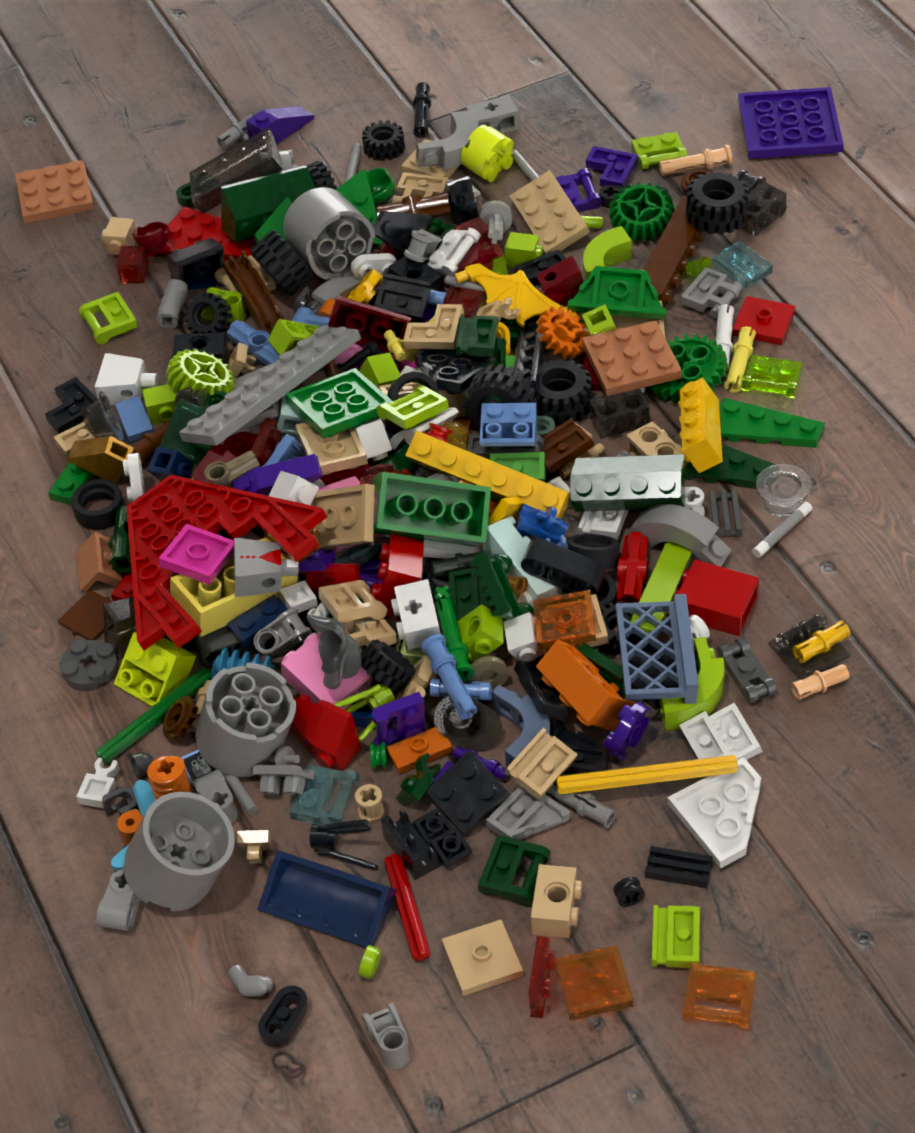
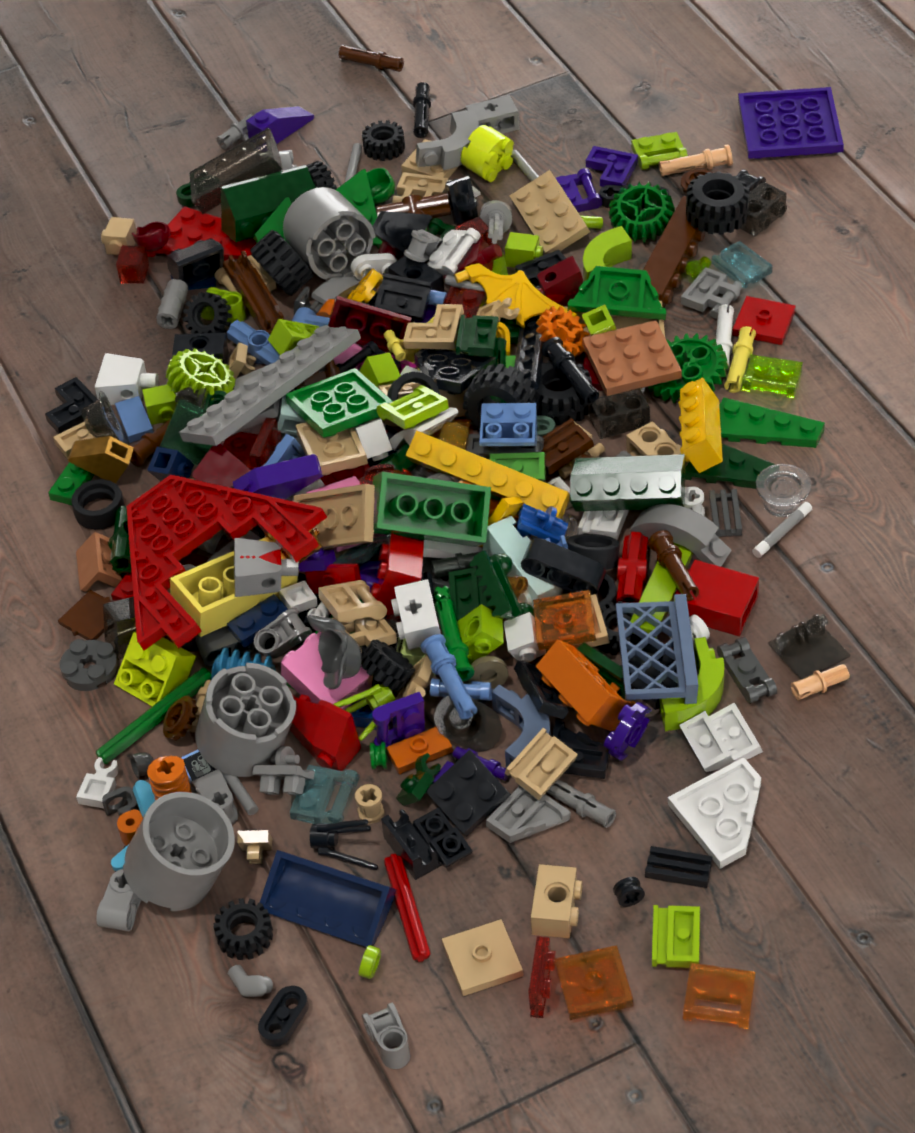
(54, 191): nougat plate -> none
(115, 314): lime plate -> none
(133, 468): white plate -> none
(197, 554): dark pink plate -> none
(225, 473): dark tan piece -> none
(240, 914): none -> black tyre
(293, 488): white brick -> none
(377, 59): none -> reddish brown pin
(439, 432): red bush -> none
(503, 868): dark green plate -> none
(565, 363): none -> black pin
(647, 774): yellow axle -> none
(670, 557): none -> reddish brown pin
(821, 641): yellow pin -> none

